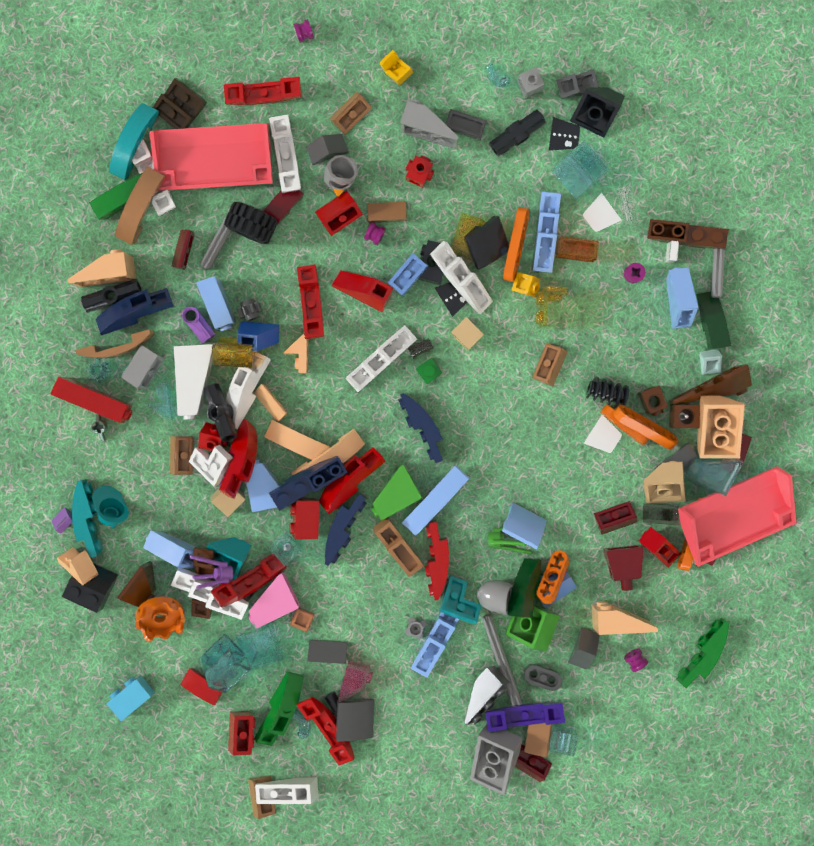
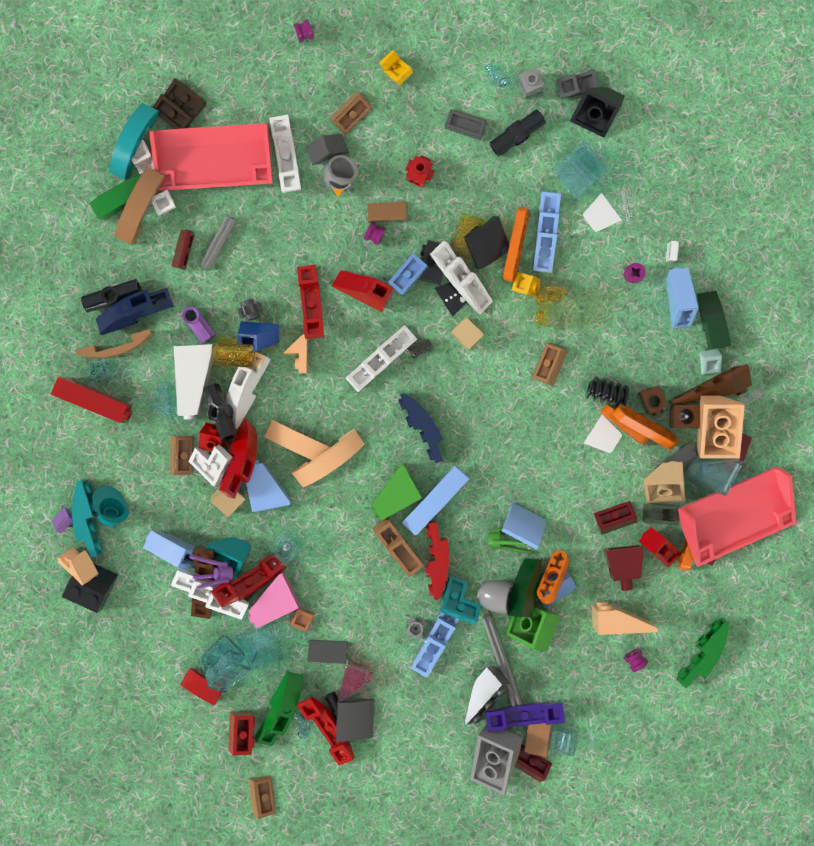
(99, 427): sand green piece -> none
(105, 270): light nougat slope -> none
(130, 698): medium azure brick -> none
(140, 586): reddish brown slope -> none
(142, 367): light grey hinge -> none
(163, 626): orange plate -> none
(216, 303): light blue slope -> none
(250, 222): black tyre -> none
(262, 93): red slope -> none
(270, 402): light nougat slope -> none
(282, 204): dark red slope -> none
(288, 791): white slope -> none
(305, 518): red brick -> none
(307, 480): dark blue slope -> none
(338, 213): red brick -> none
(338, 535): dark blue slope -> none
(345, 486): red slope -> none
(424, 124): light grey slope -> none
(428, 371): green plate -> none
(542, 677): dark grey plate -> none
(563, 135): black sticker -> none
(577, 249): clear orange brick -> none
(584, 648): dark grey slope -> none
(687, 234): reddish brown slope -> none
(717, 273): light grey axle -> none

